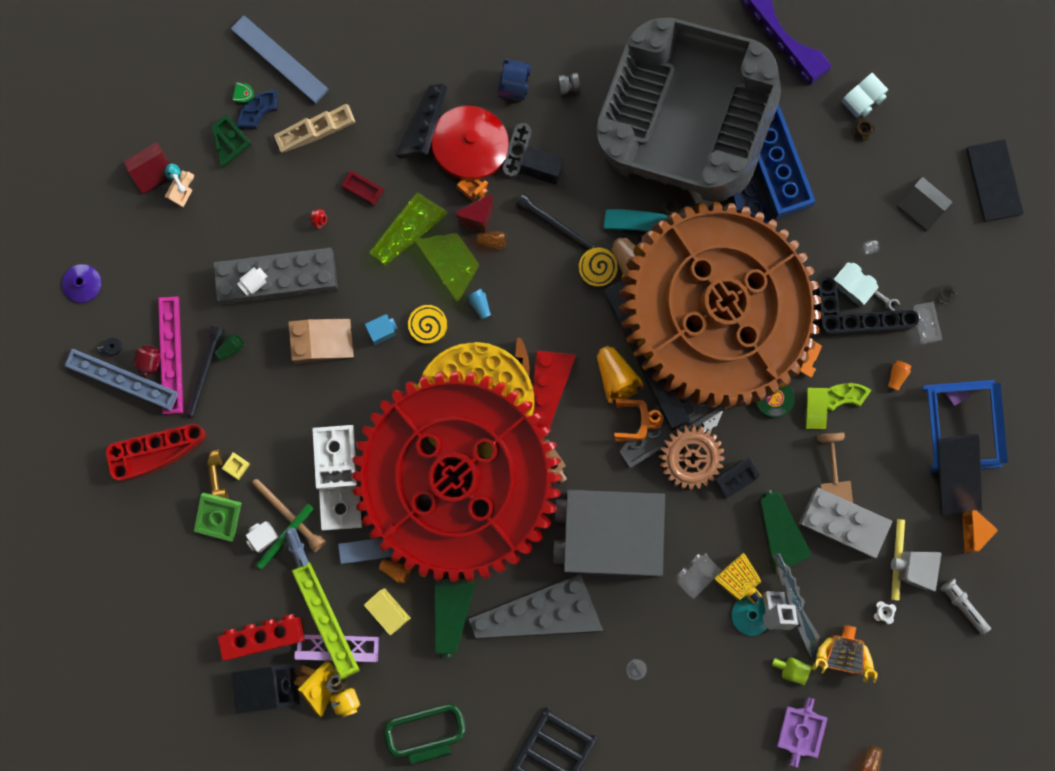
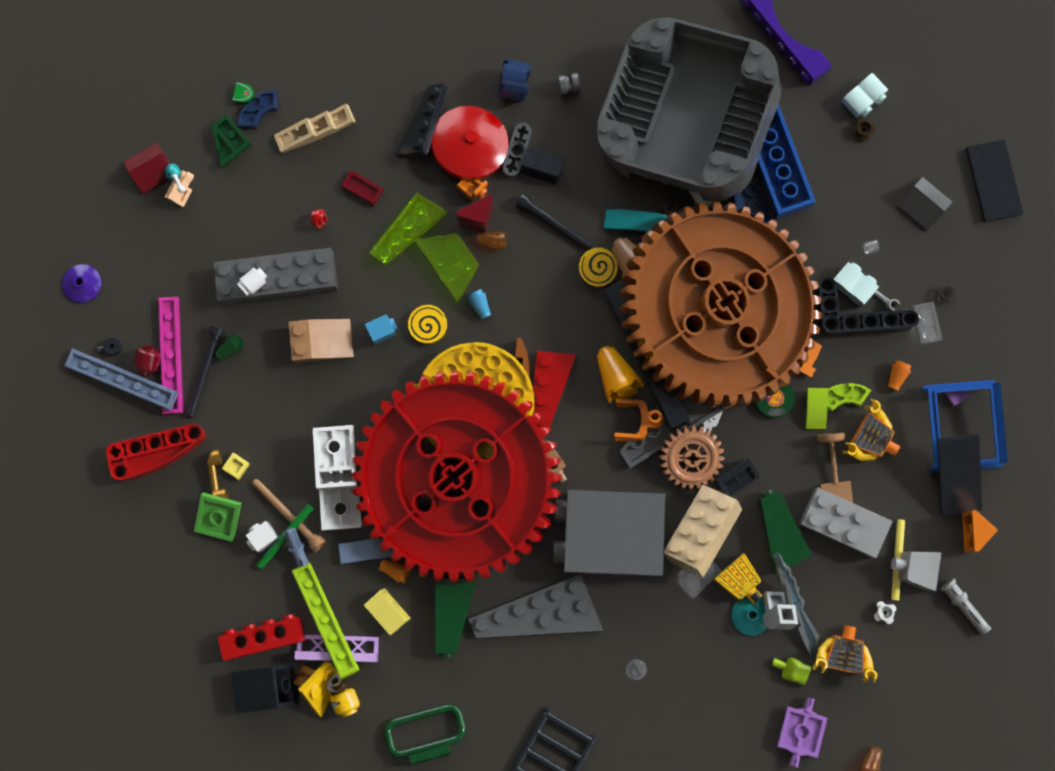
(279, 59): sand blue tile -> none
(702, 530): none -> tan brick
(872, 436): none -> torso

